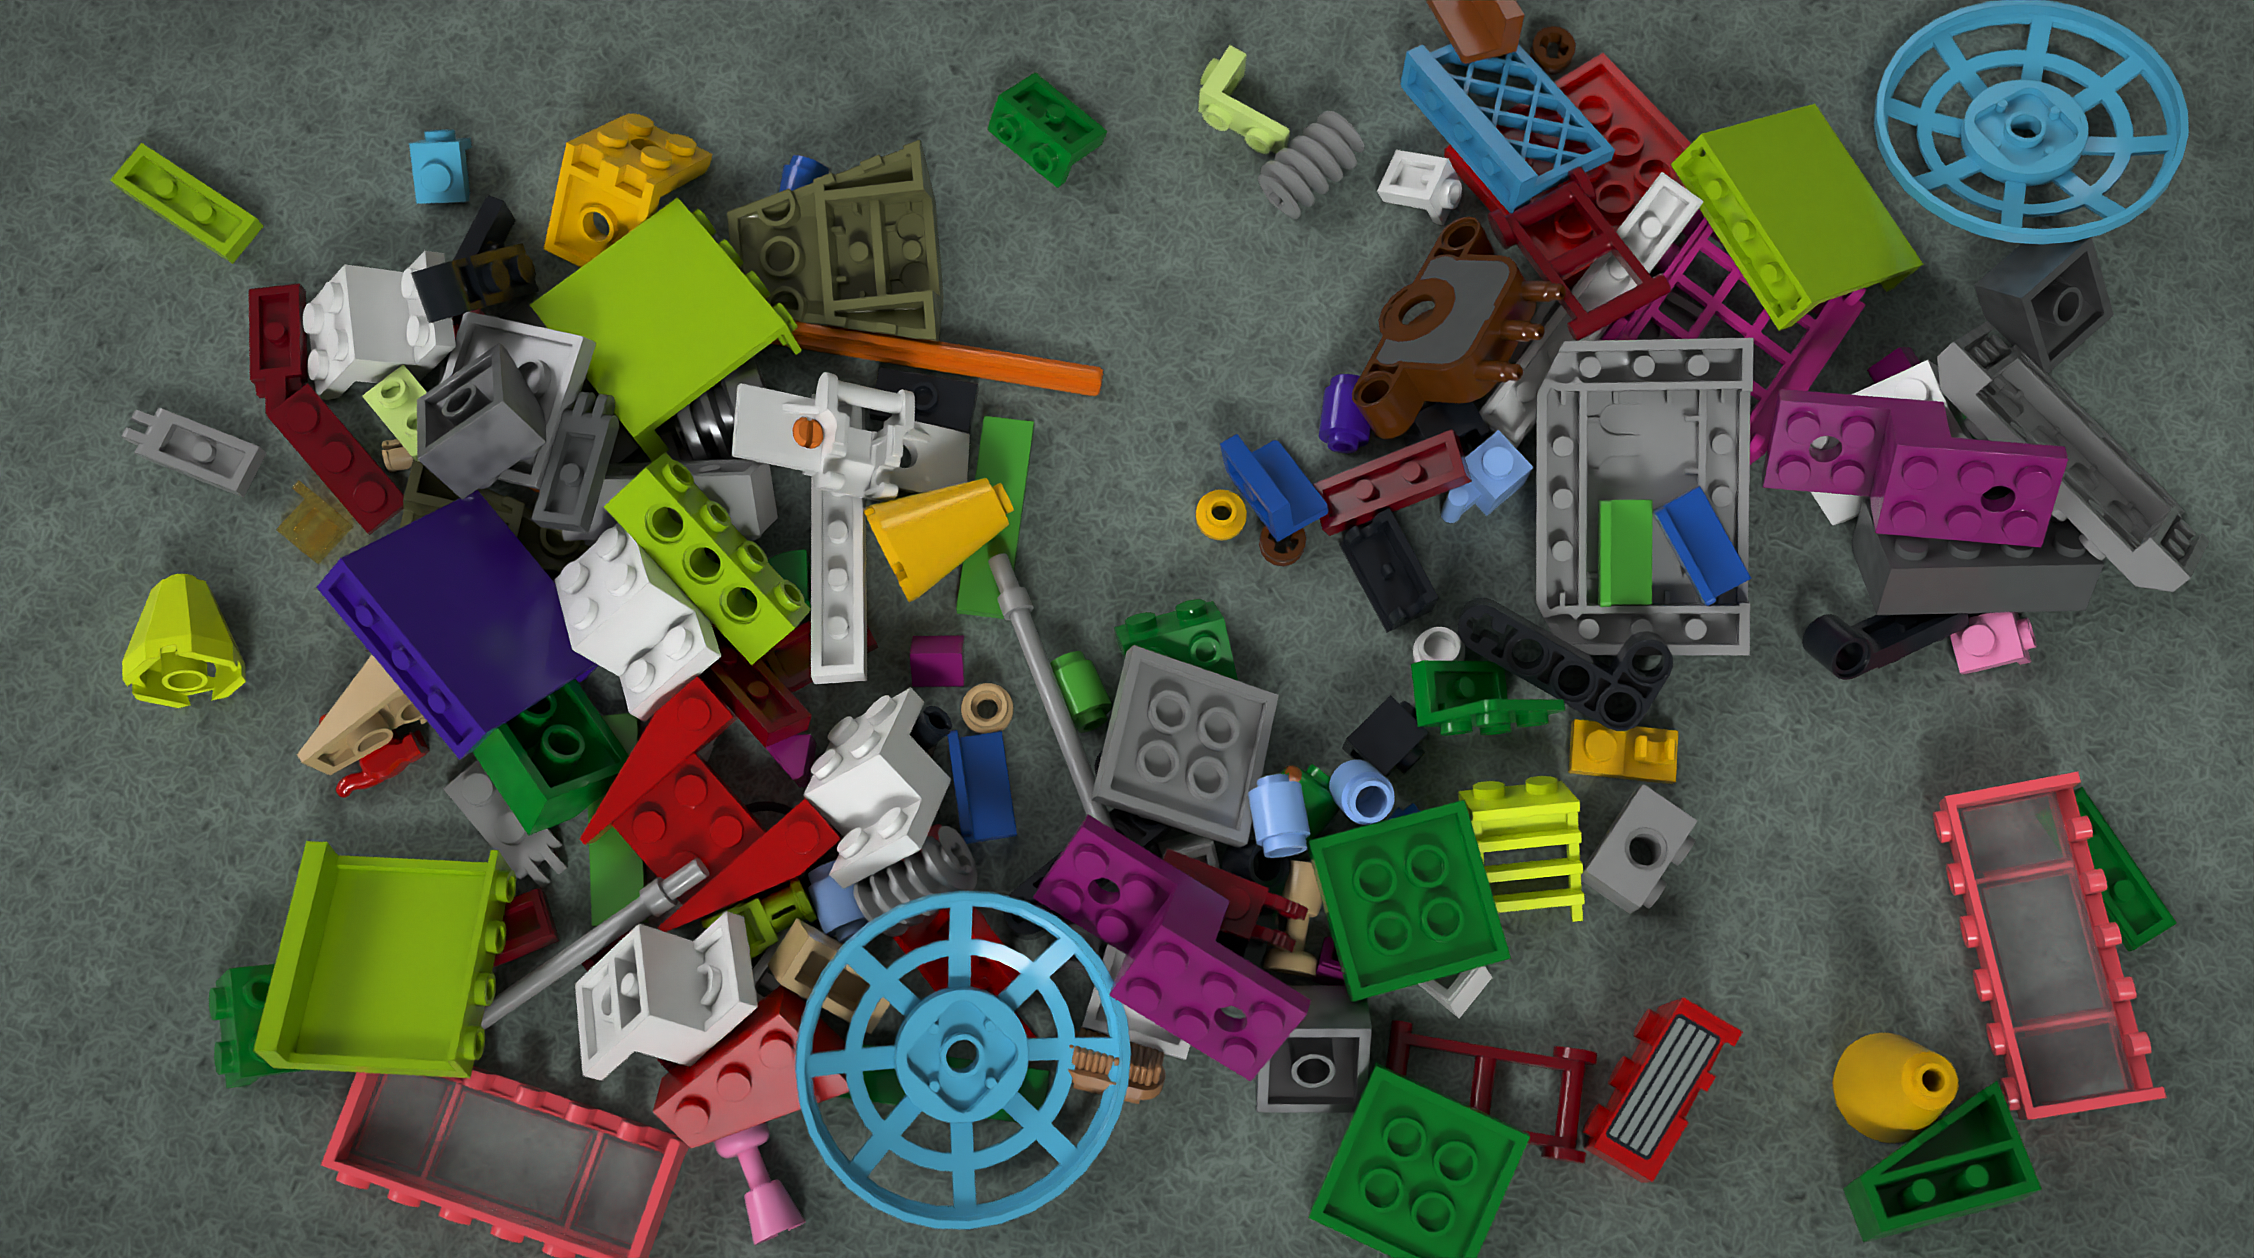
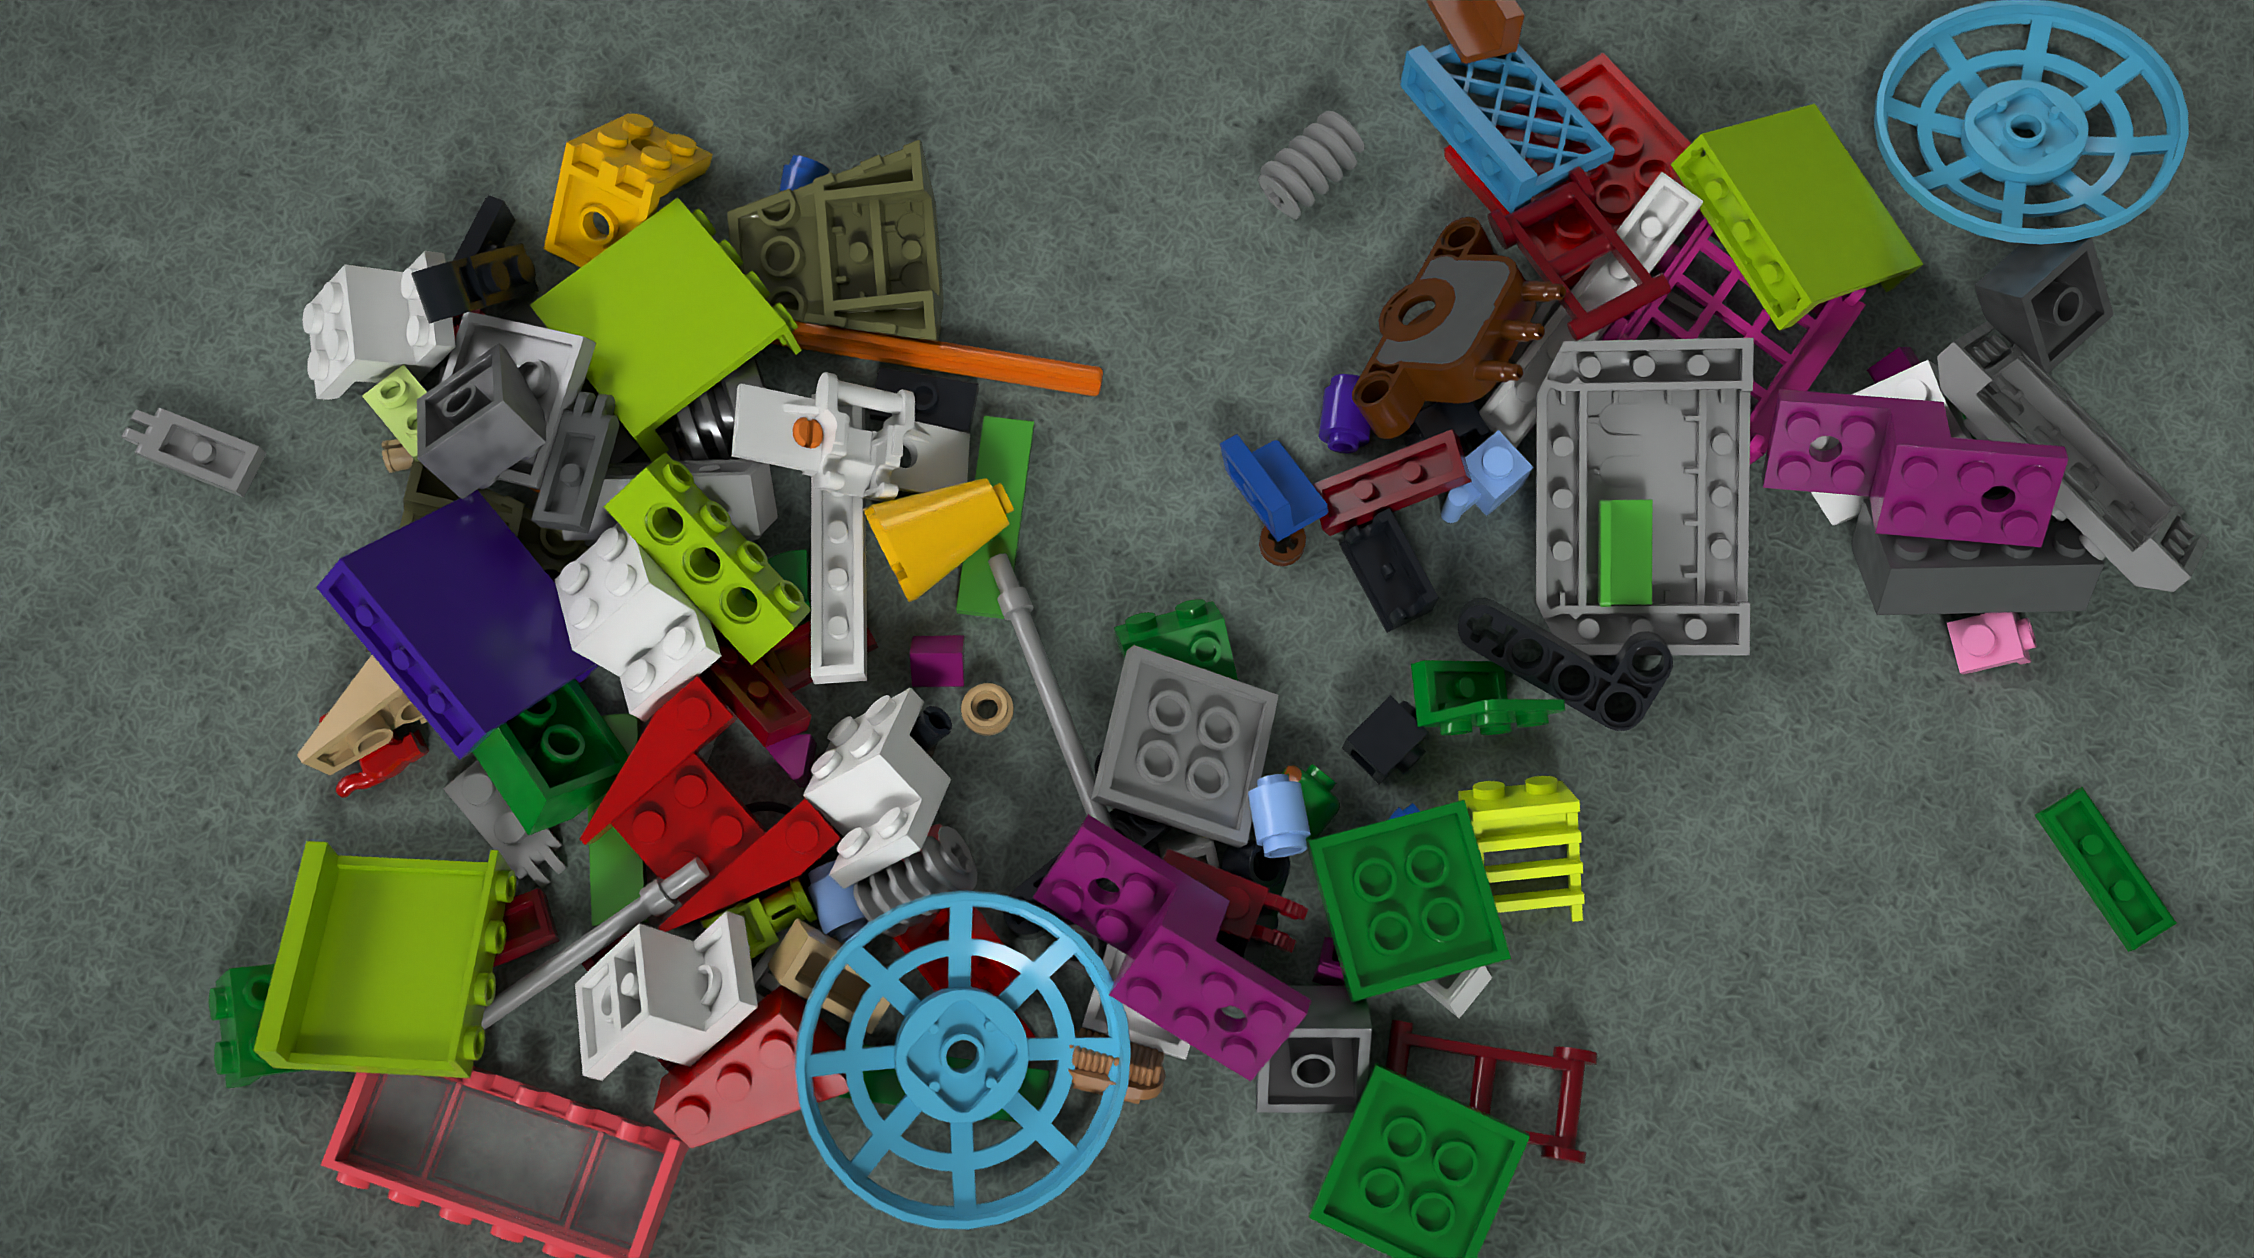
(175, 641): neon yellow cone -> none
(187, 203): lime plate -> none
(277, 342): dark red hinge -> none
(314, 525): clear yellow panel -> none
(338, 458): dark red plate -> none
(440, 167): medium azure bracket -> none
(768, 1202): bright pink piece -> none
(982, 786): blue panel -> none
(1044, 128): green bracket -> none
(1082, 690): bright green brick -> none
(1216, 528): yellow plate -> none
(1225, 112): yellowish green bracket -> none
(1302, 889): tan piece -> none
(1361, 792): light blue brick -> none
(1422, 183): white bracket -> none
(1438, 644): white plate -> none
(1566, 47): reddish brown bush -> none
(1629, 754): yellow plate -> none
(1657, 1087): wedge -> none
(1658, 825): light grey brick -> none
(1701, 545): blue panel -> none
(1876, 640): black plate -> none
(1892, 1087): yellow cone -> none
(1946, 1172): green wedge -> none
(2045, 948): clear window -> none

